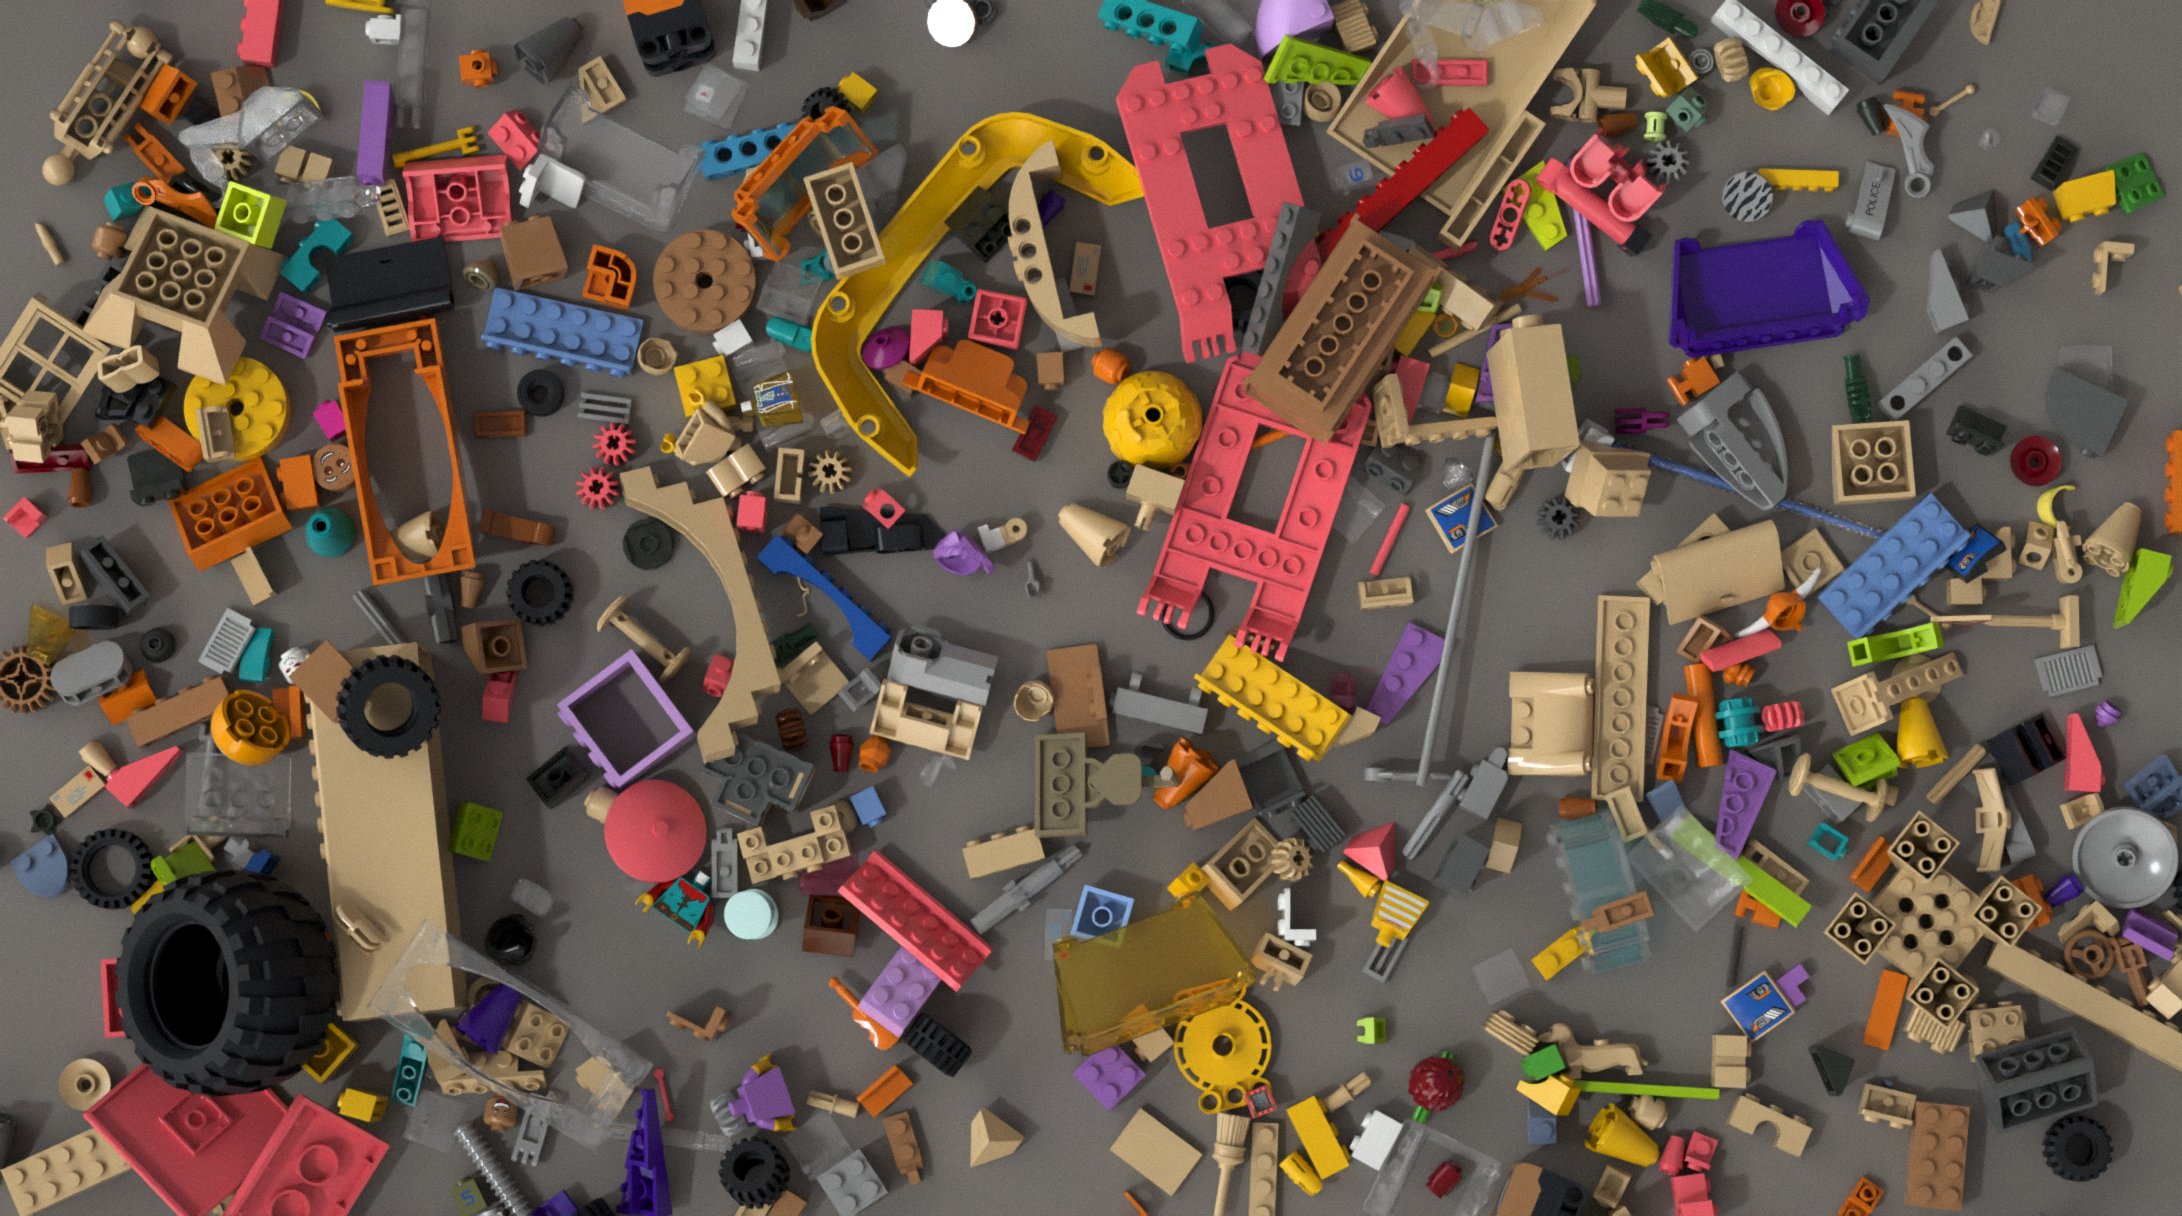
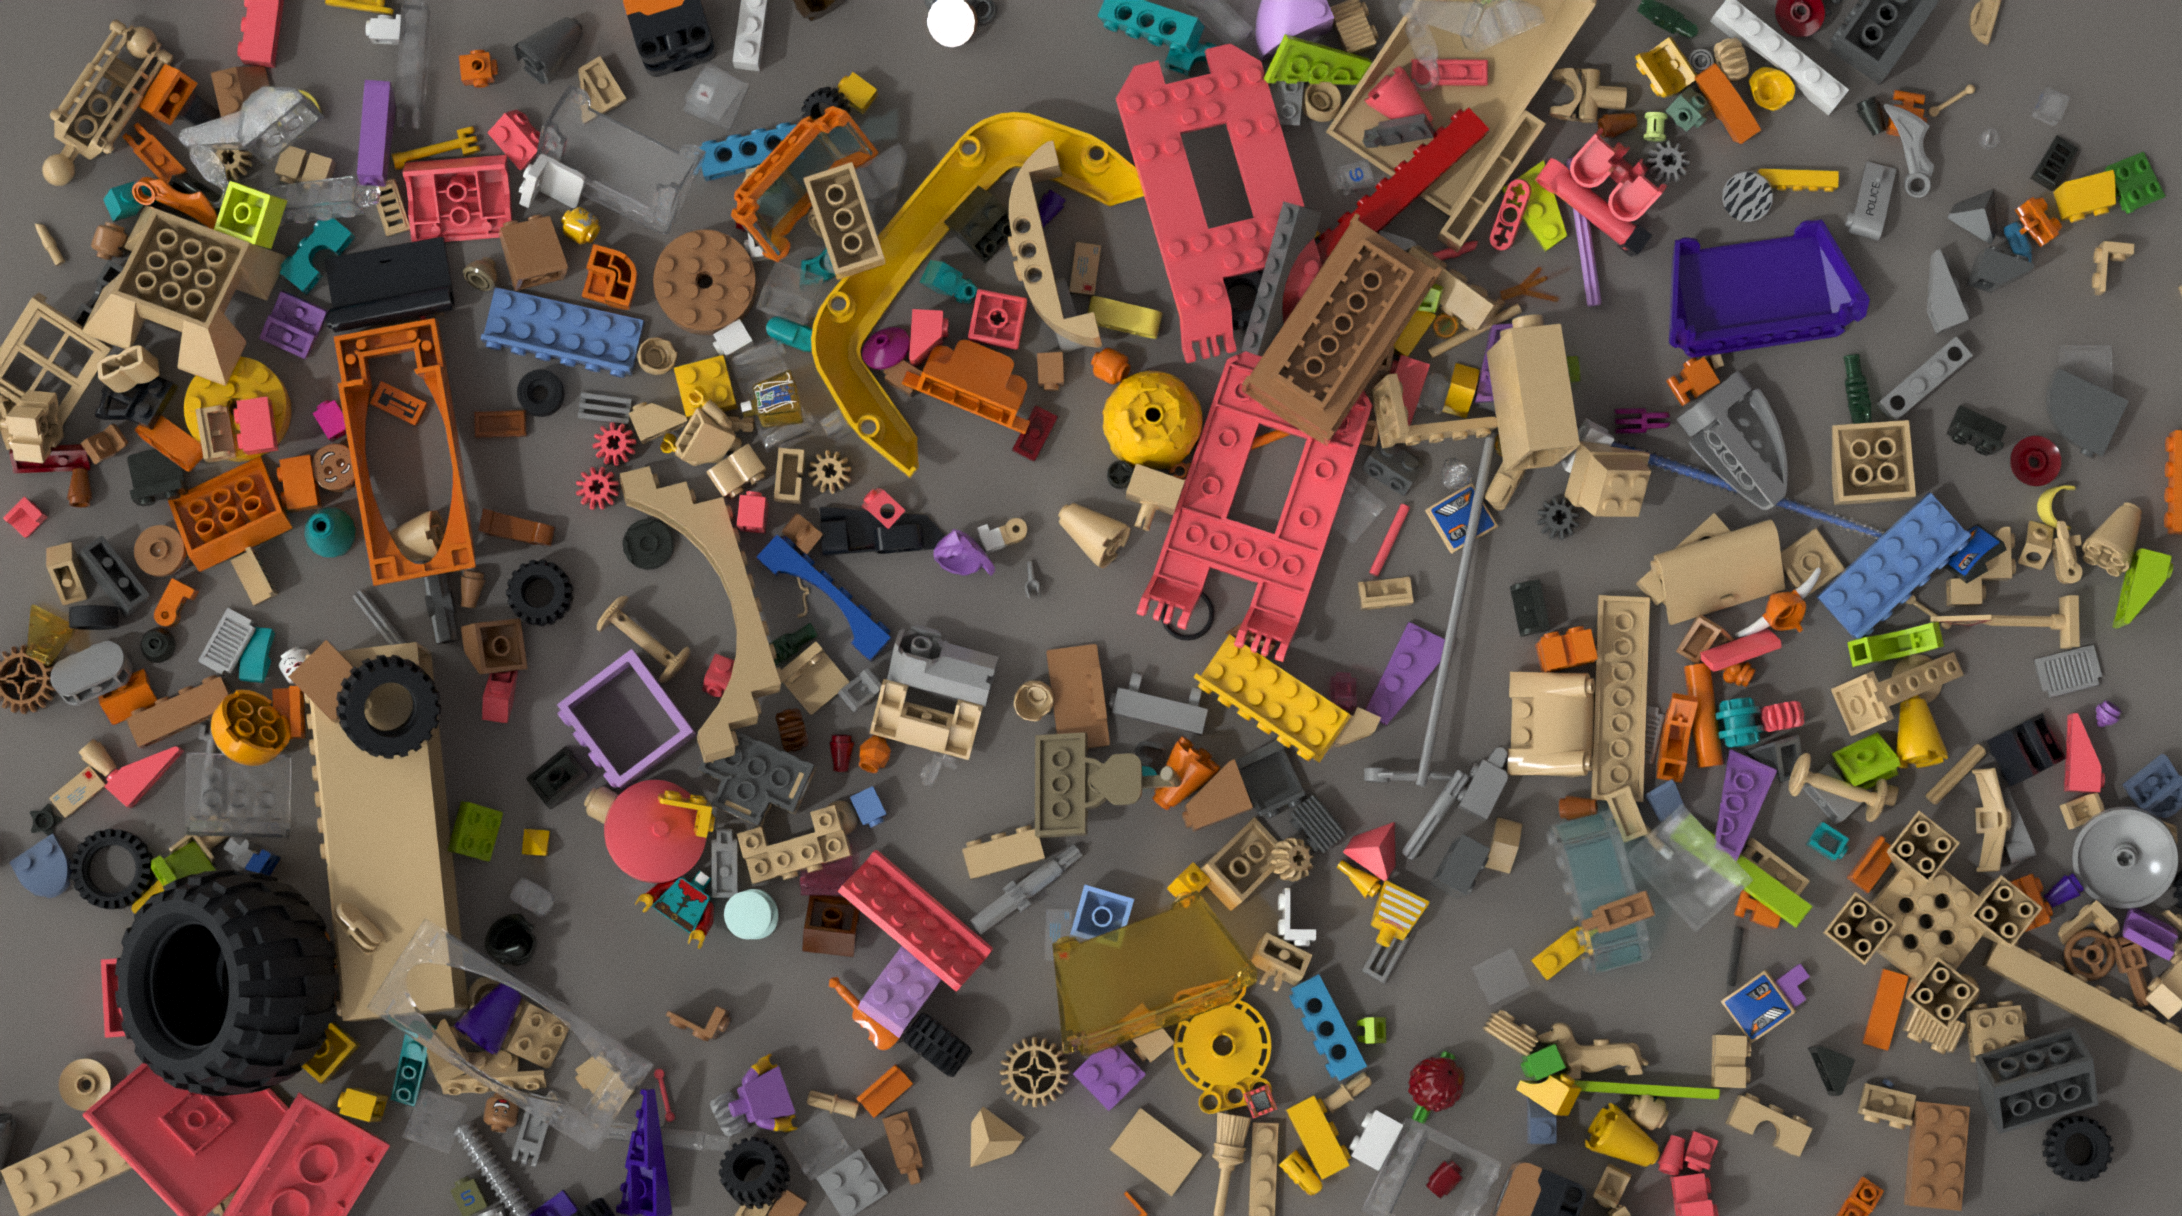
(161, 552): none -> medium nougat piece
(170, 605): none -> orange leg
(256, 426): none -> coral brick
(398, 403): none -> orange tile
(535, 842): none -> yellow slope
(580, 225): none -> yellow head
(655, 421): none -> tan slope
(704, 819): none -> yellow bracket
(1017, 1072): none -> tan gear
(1125, 317): none -> light yellow beam
(1353, 1060): none -> dark azure brick
(1529, 607): none -> pearl dark grey hinge
(1566, 651): none -> orange brick
(1727, 104): none -> orange slope

